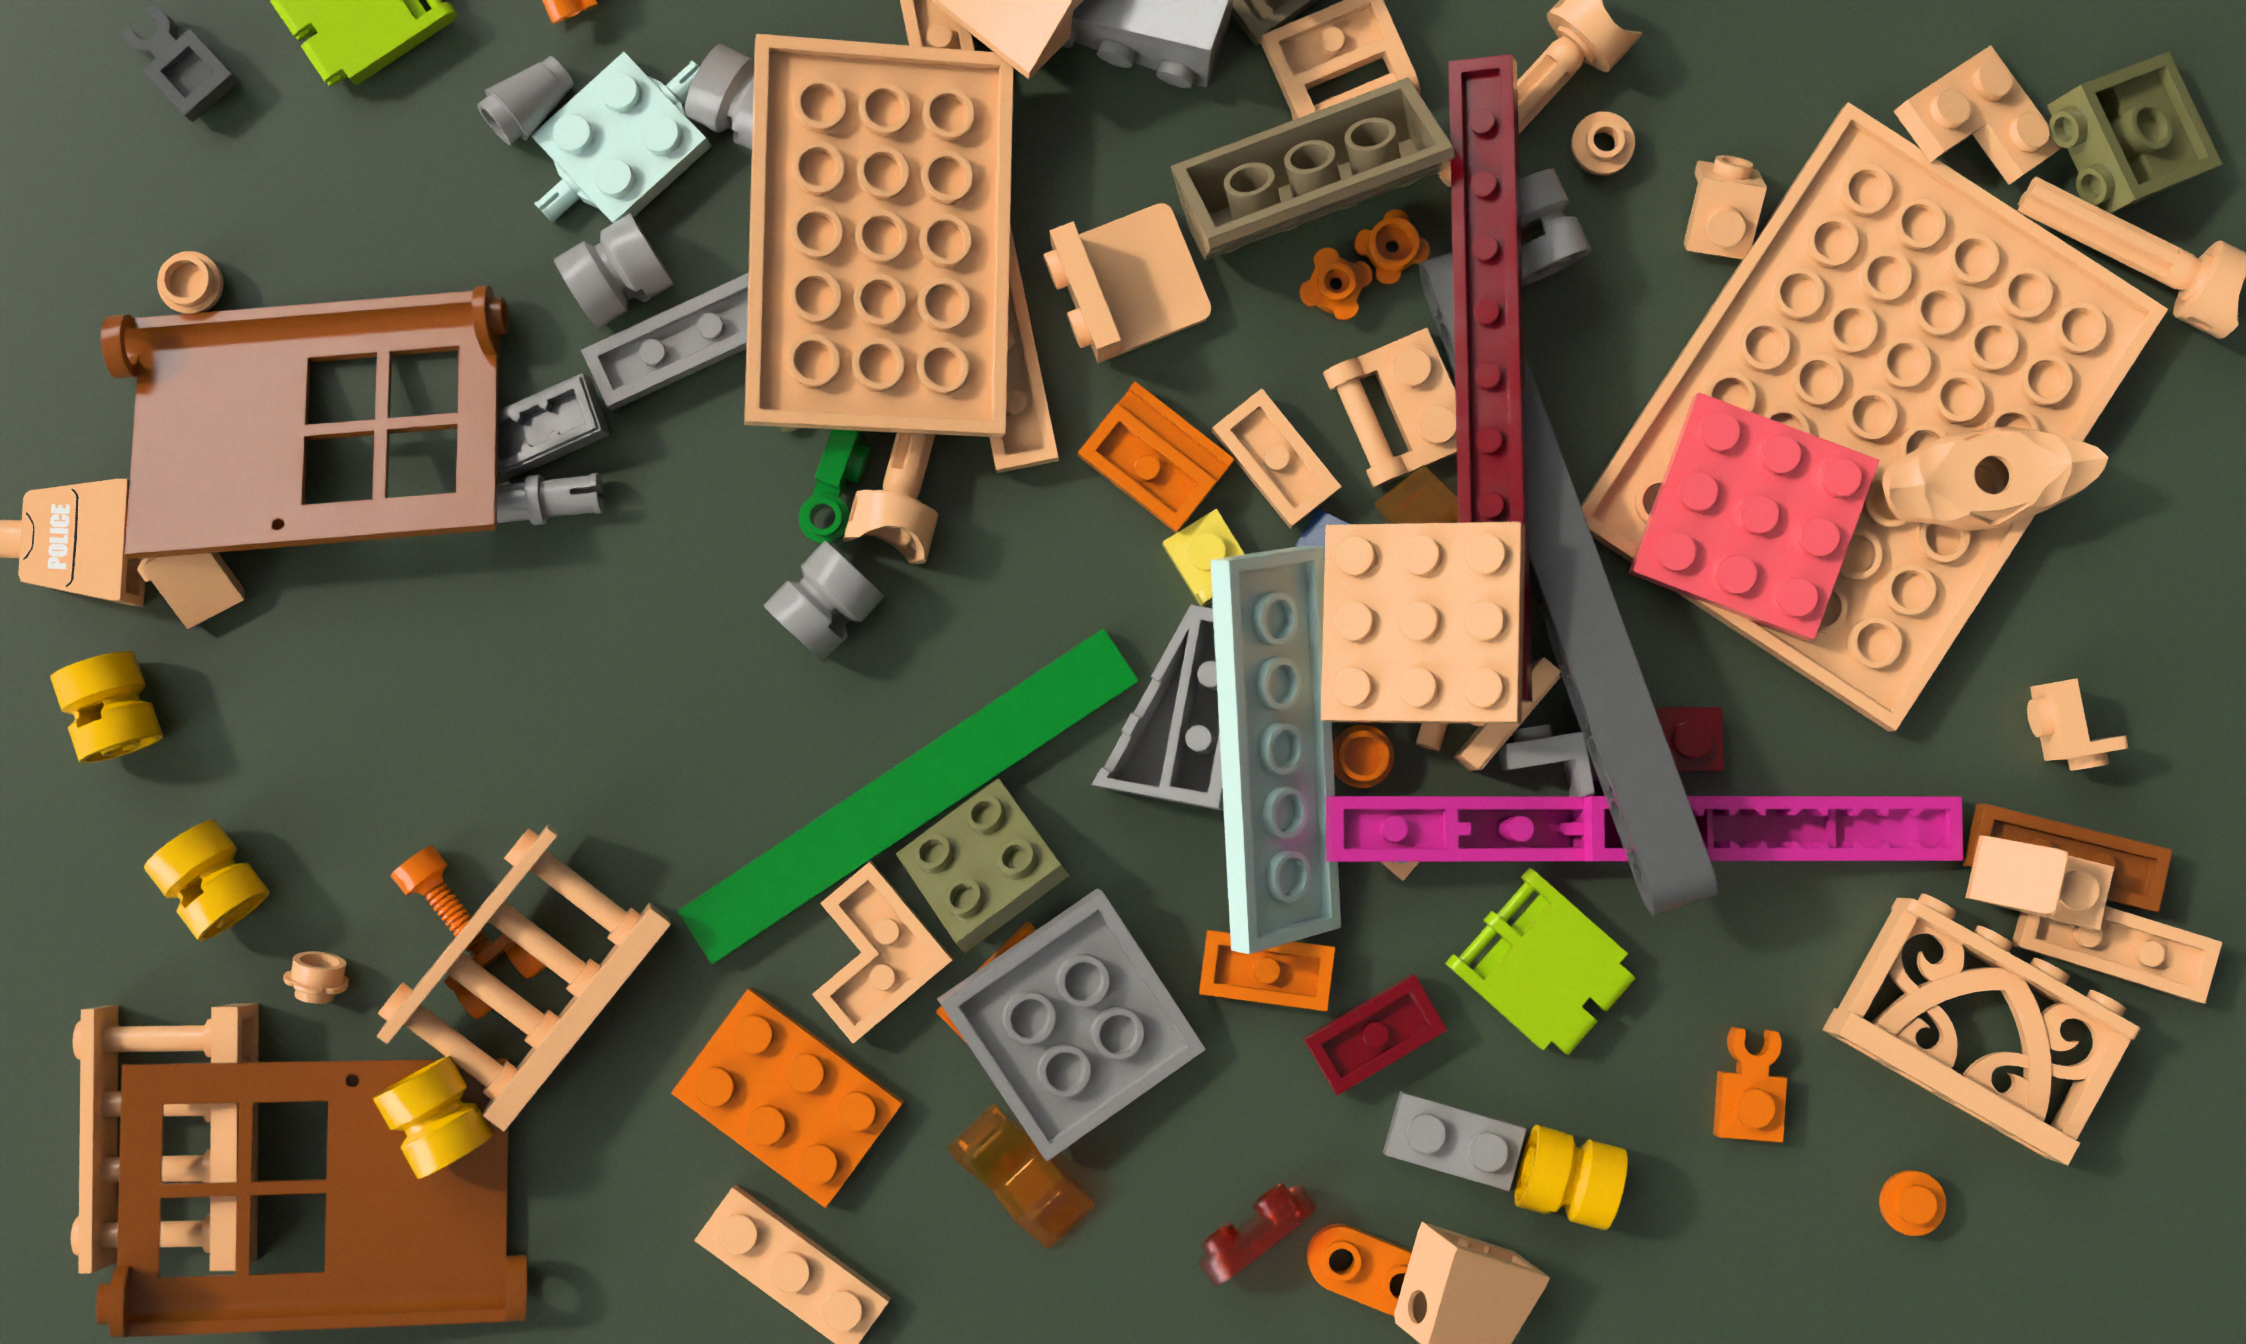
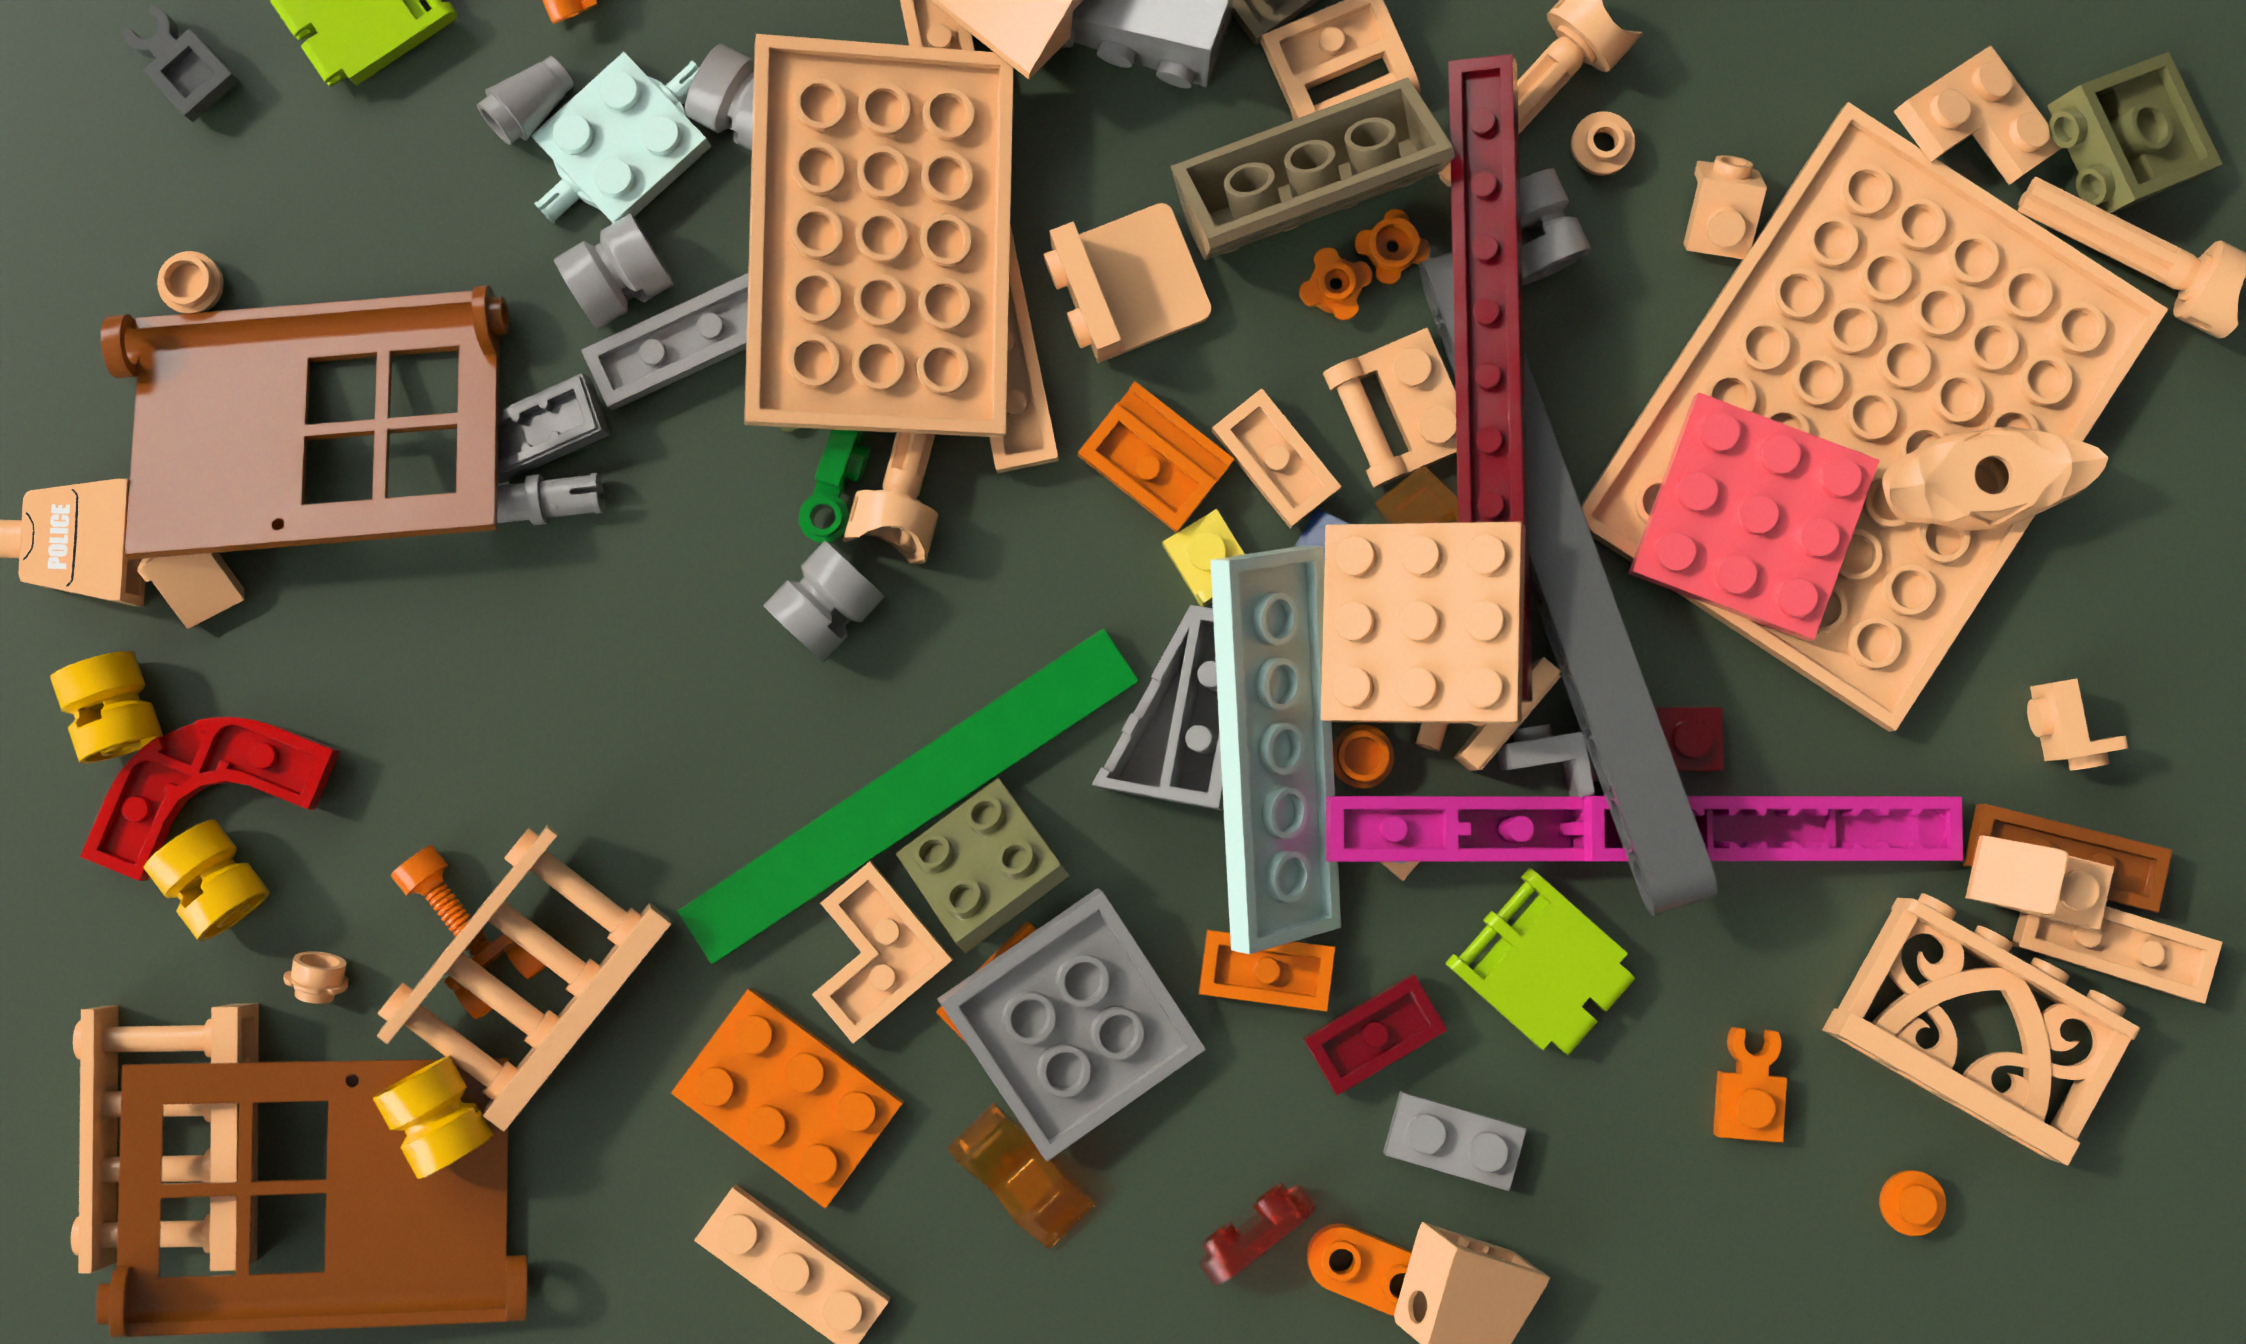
(187, 761): none -> red plate
(1580, 1179): yellow wheel -> none

